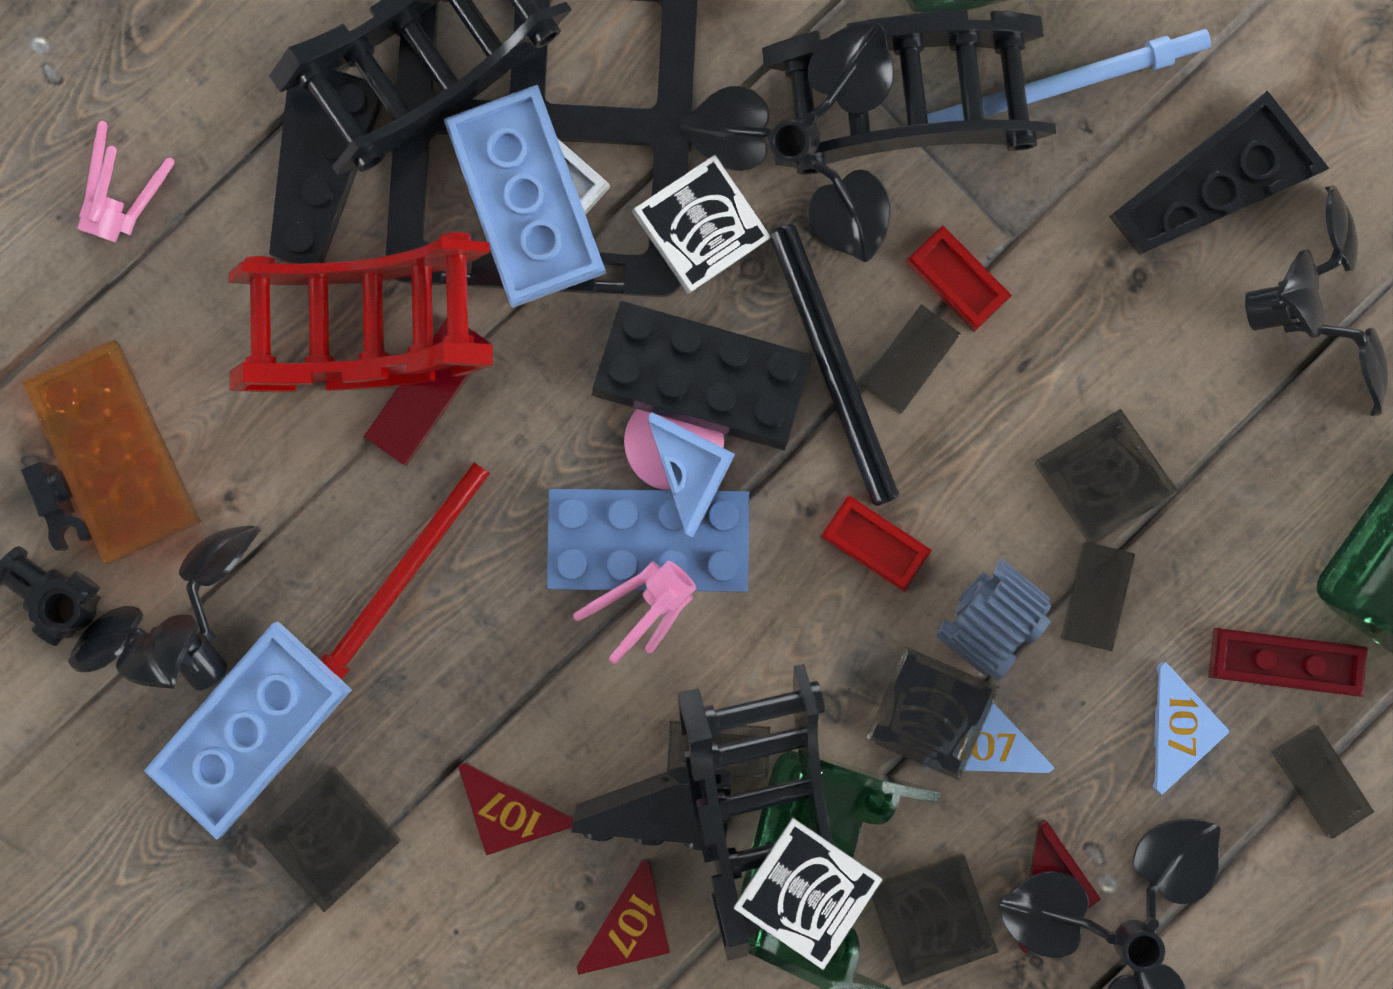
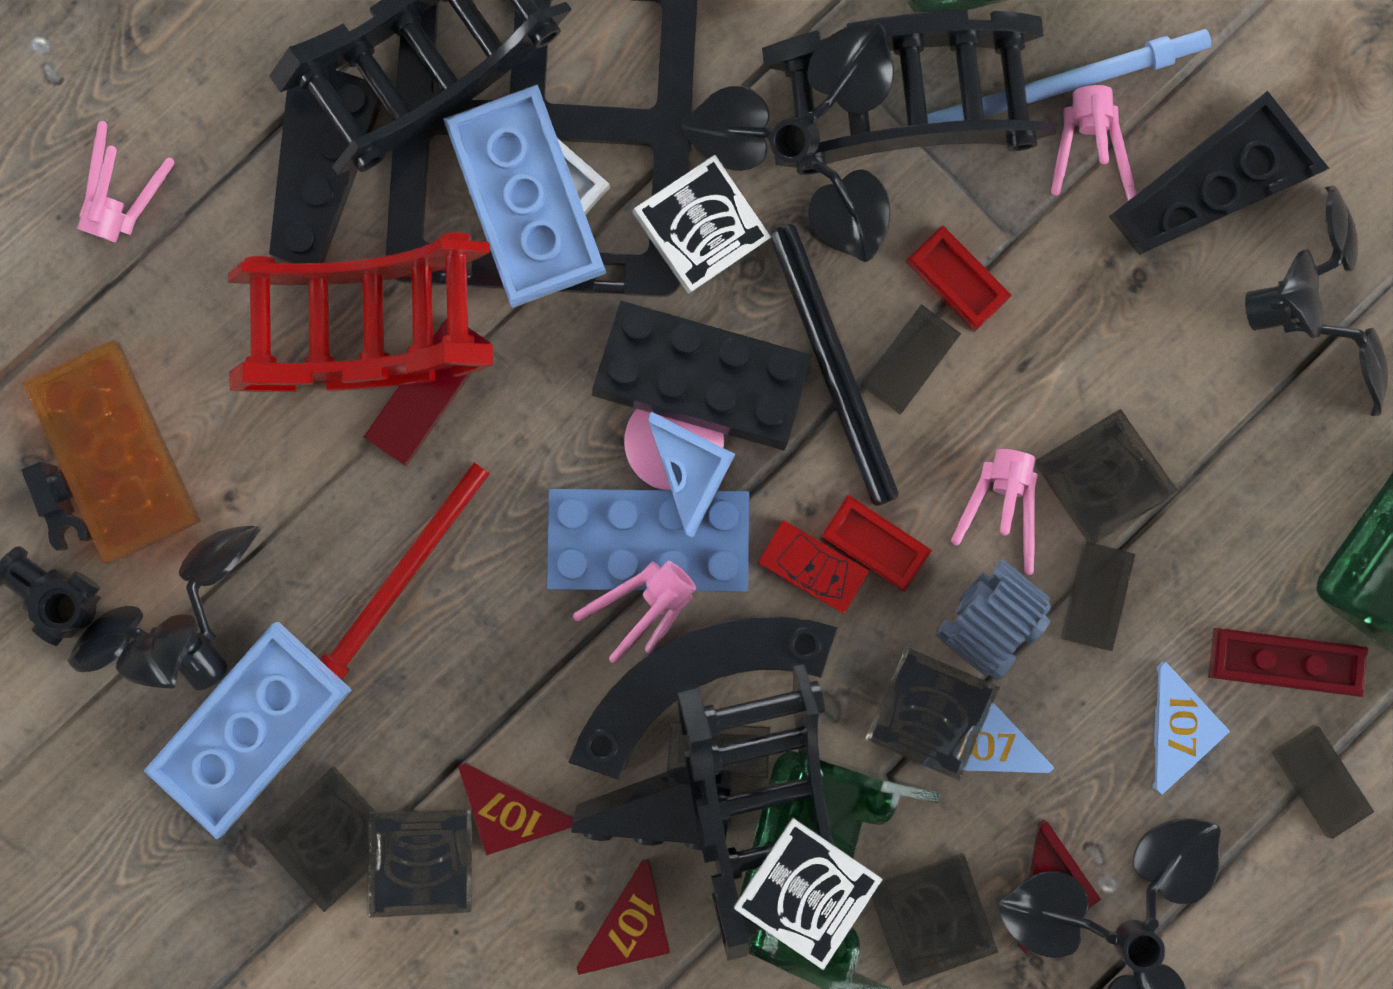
(419, 862): none -> tile
(686, 665): none -> black fence
(813, 567): none -> red tile
(1012, 477): none -> bright pink plant
(1094, 115): none -> bright pink plant

